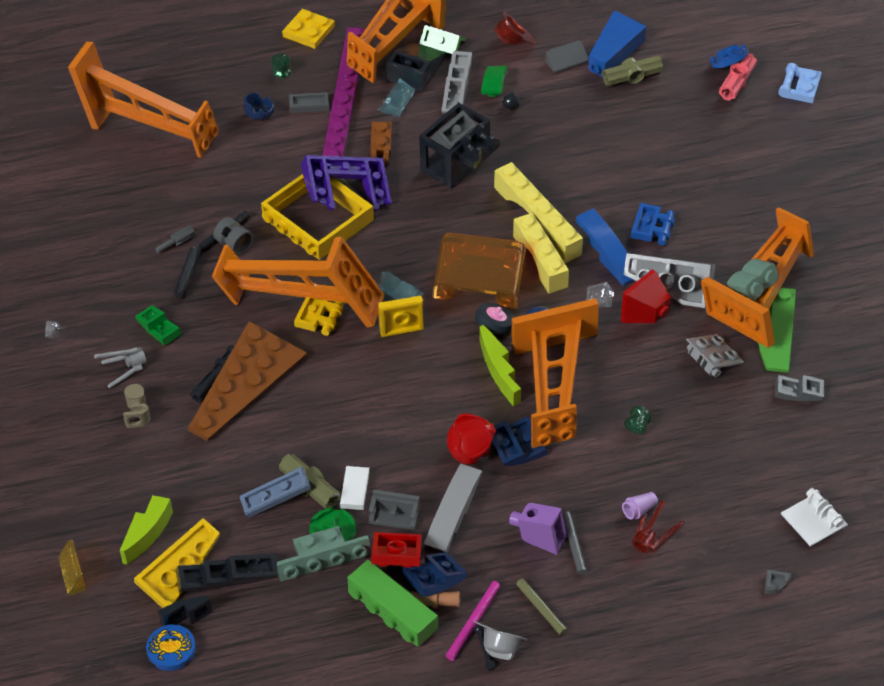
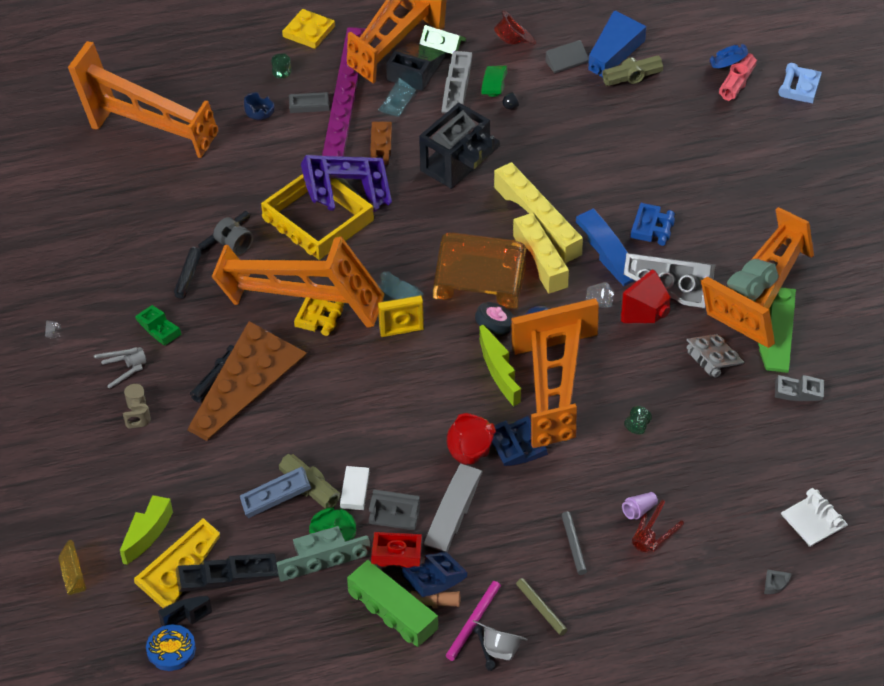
(177, 238): dark grey axle -> none
(541, 526): medium lavender torso -> none

